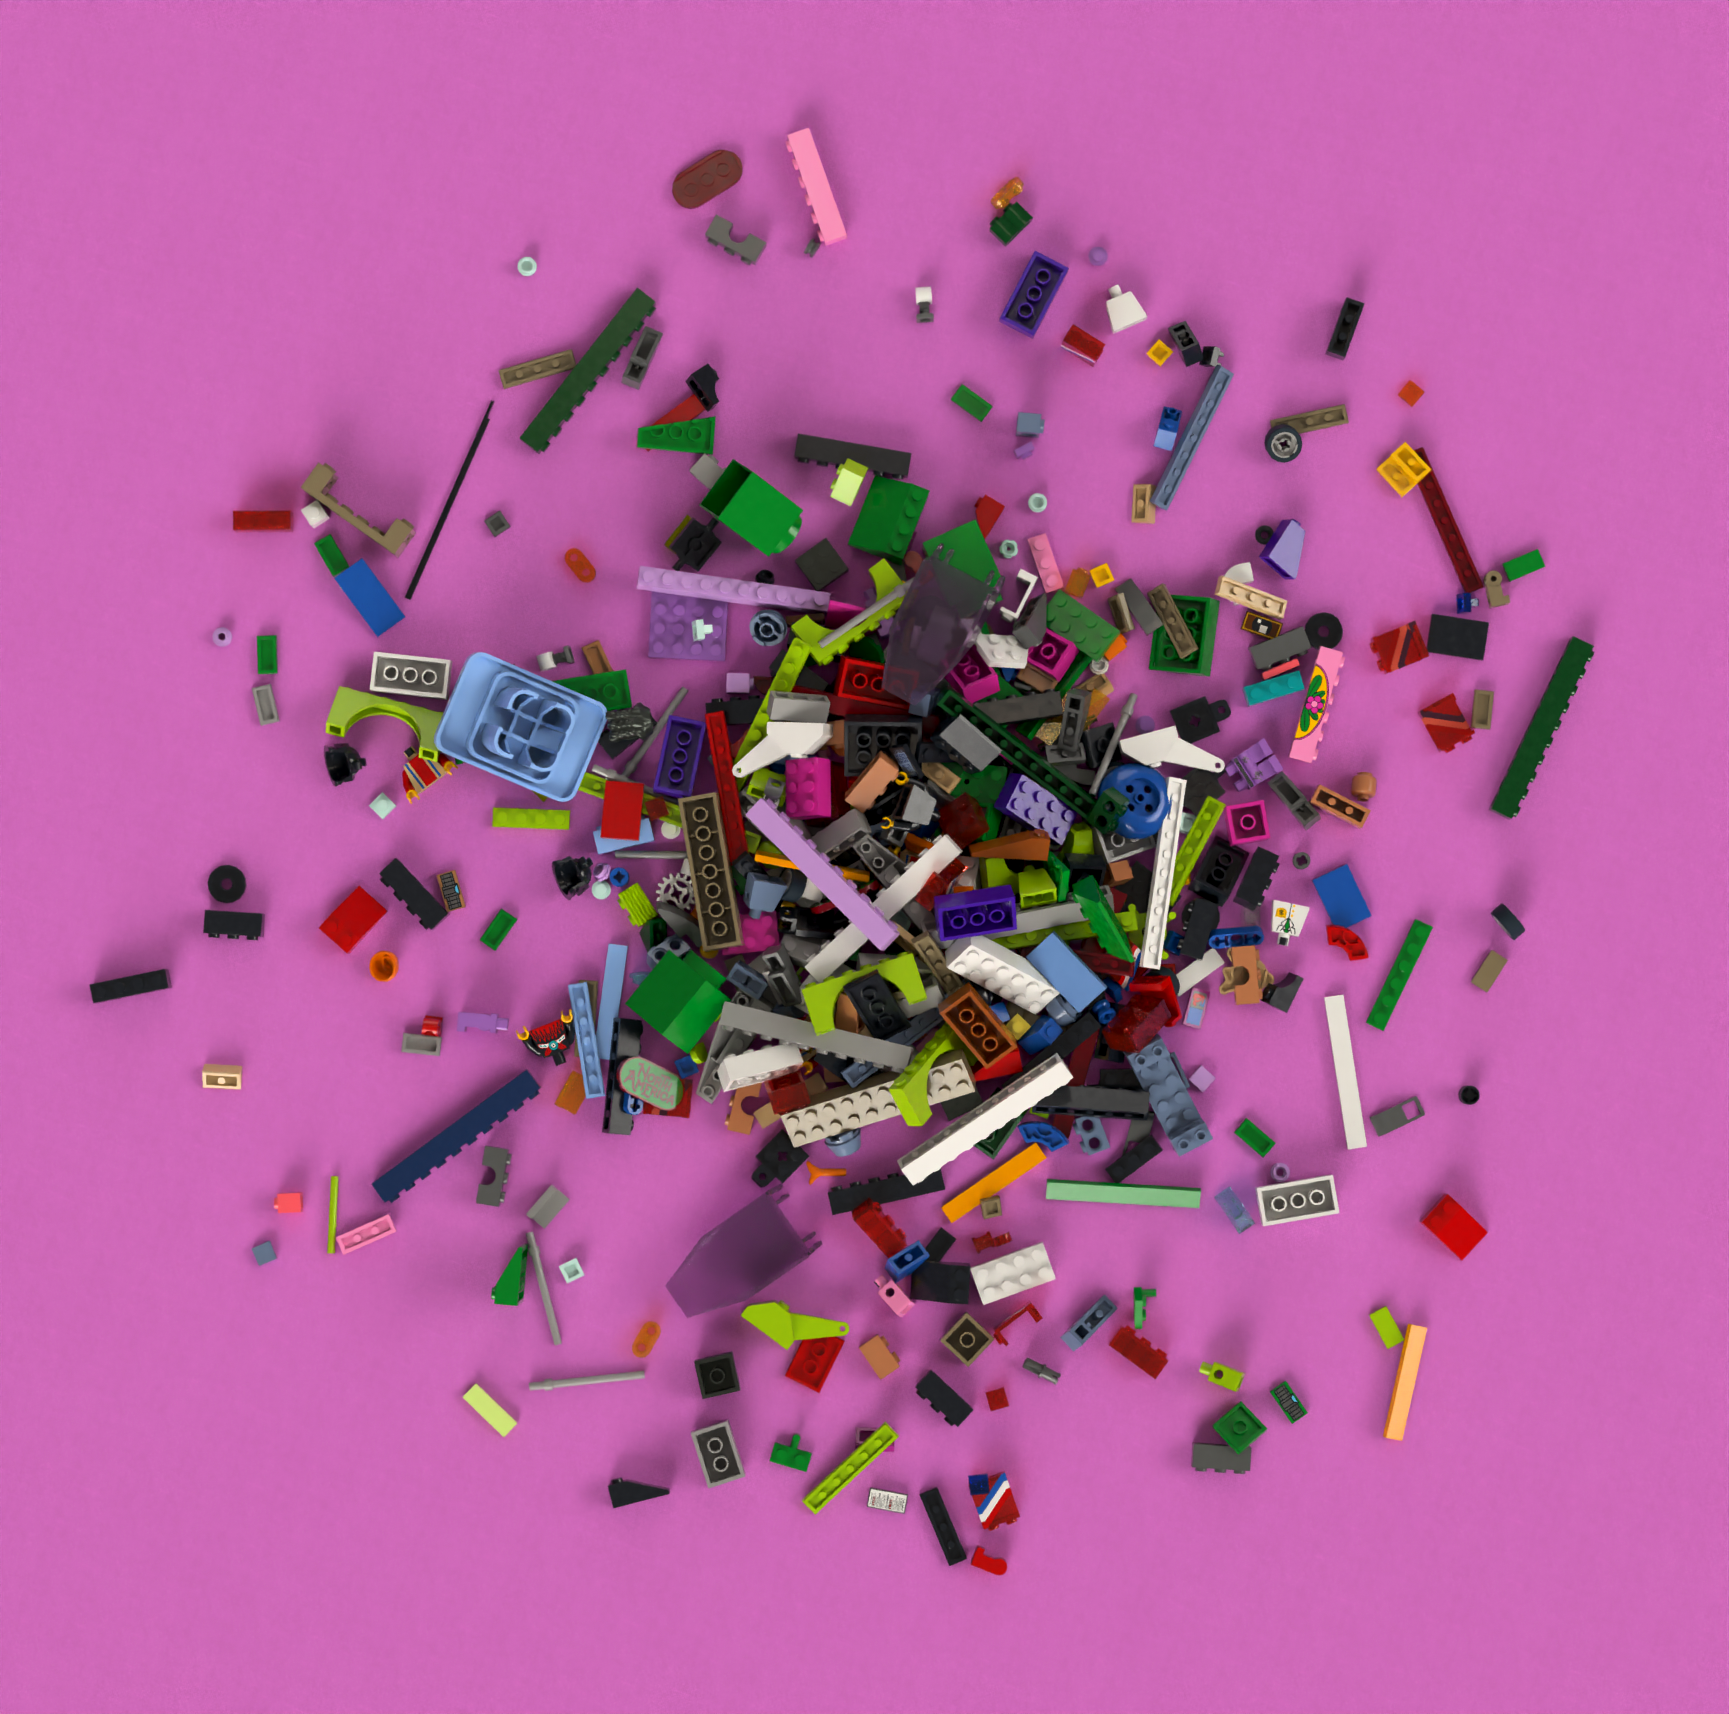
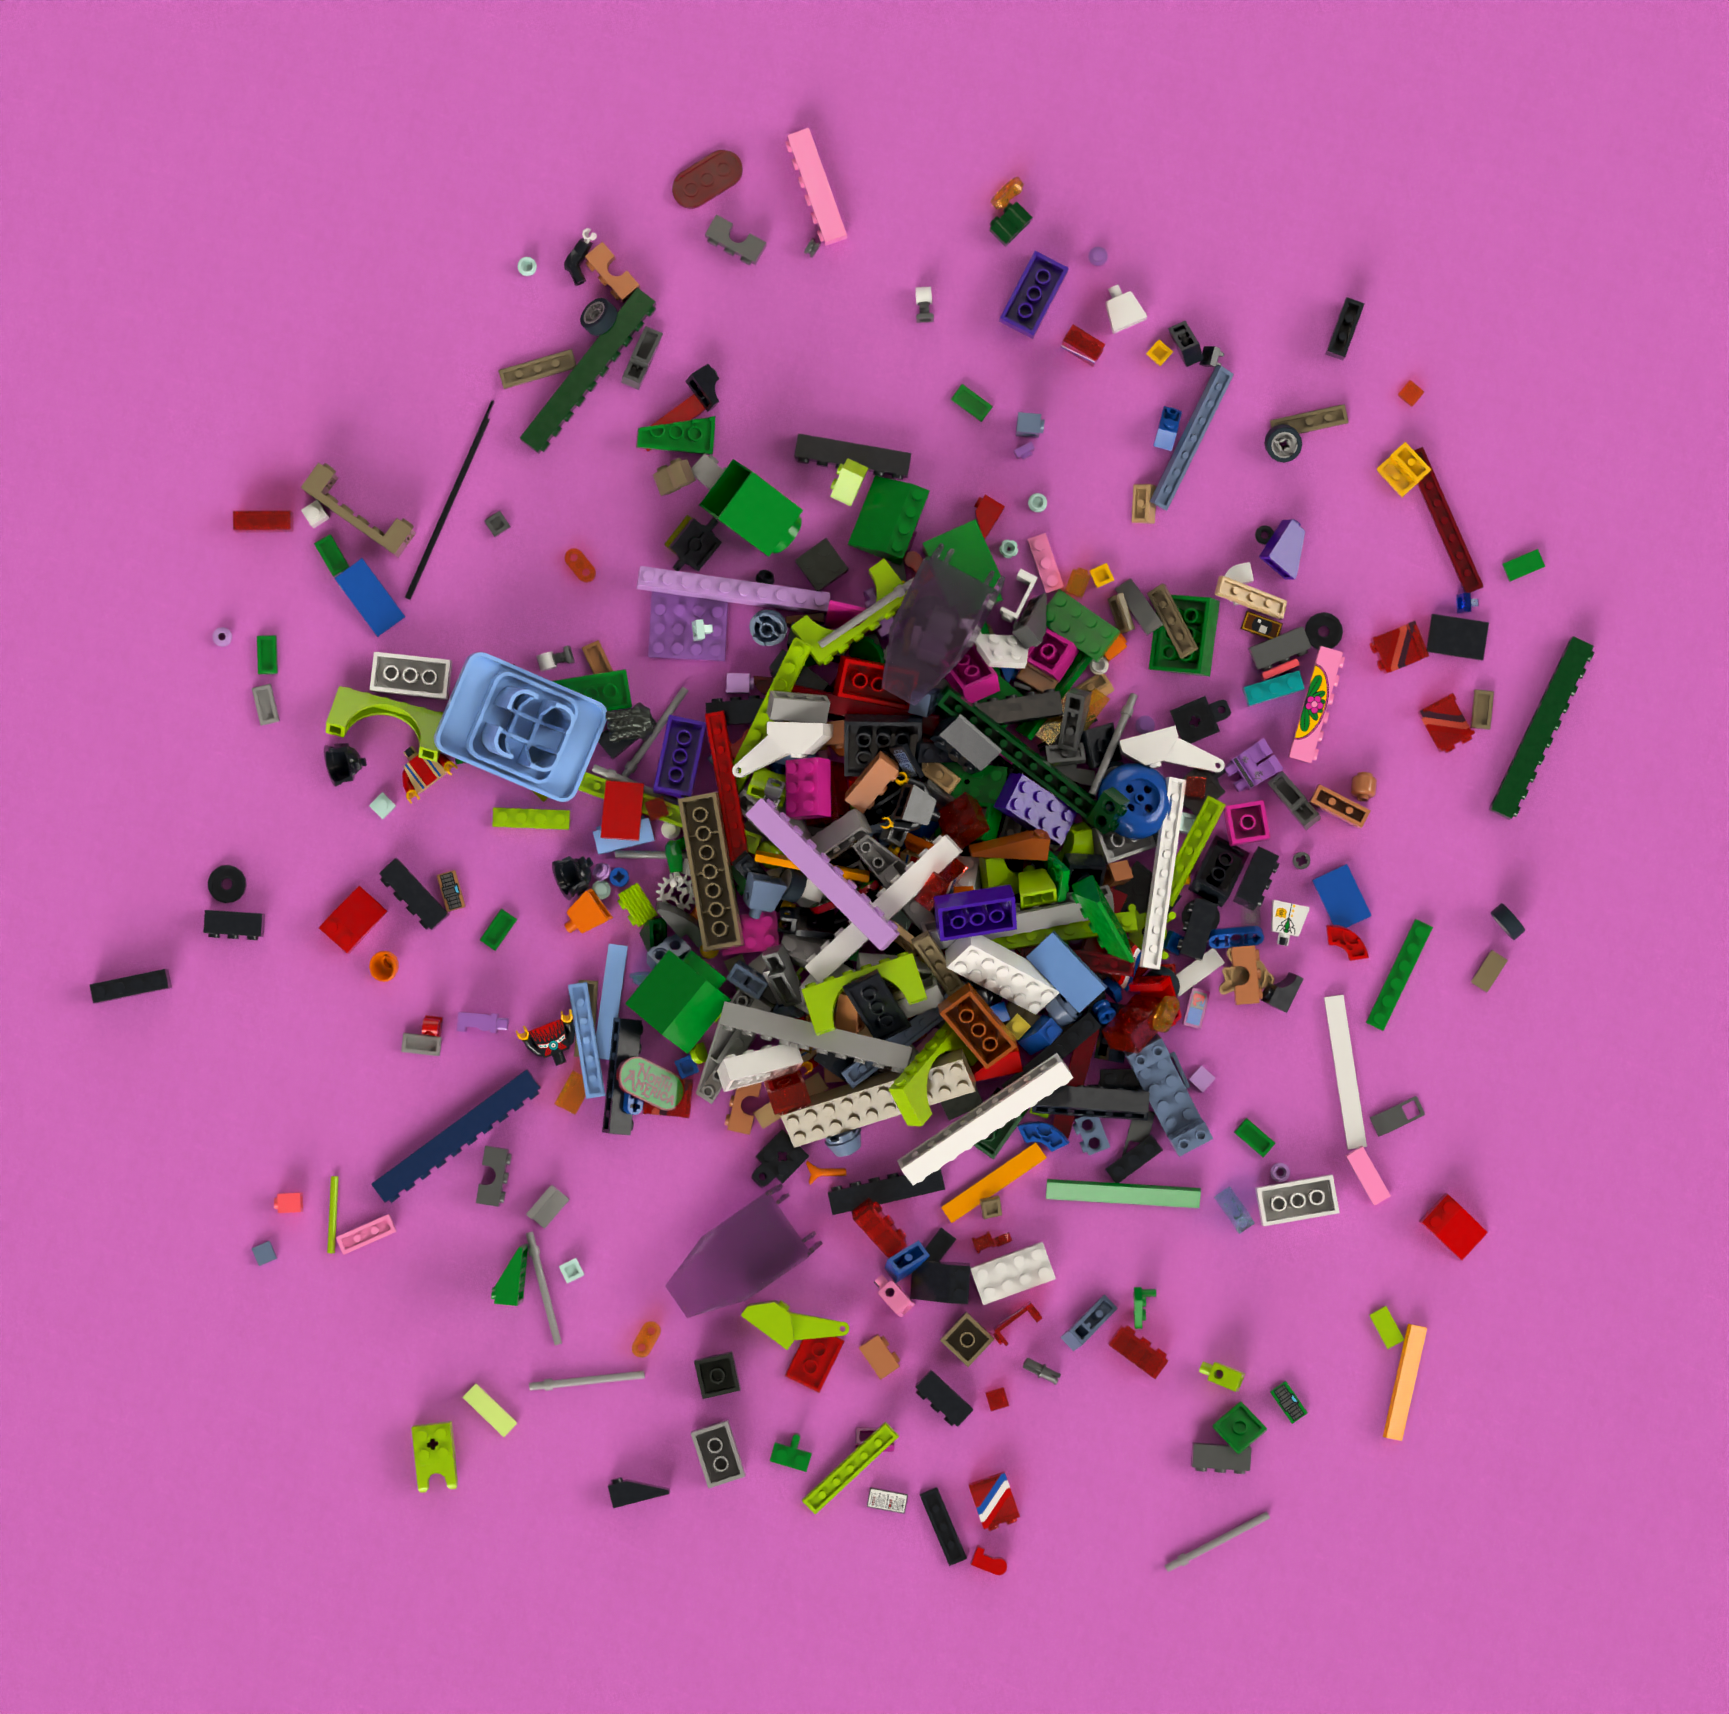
(222, 1076): tan slope -> none
(434, 1460): none -> lime brick
(578, 255): none -> black arm
(587, 913): none -> orange torso
(598, 316): none -> black wheel
(622, 285): none -> nougat arch
(674, 476): none -> dark tan brick
(674, 859): none -> green arm
(978, 1484): clear blue tile -> none
(1166, 1013): none -> clear yellow plate
(1183, 1559): none -> light grey bar
(1195, 786): none -> clear red plate
(1368, 1175): none -> bright pink tile
(1471, 1093): black wheel -> none
(1493, 590): dark tan leg -> none

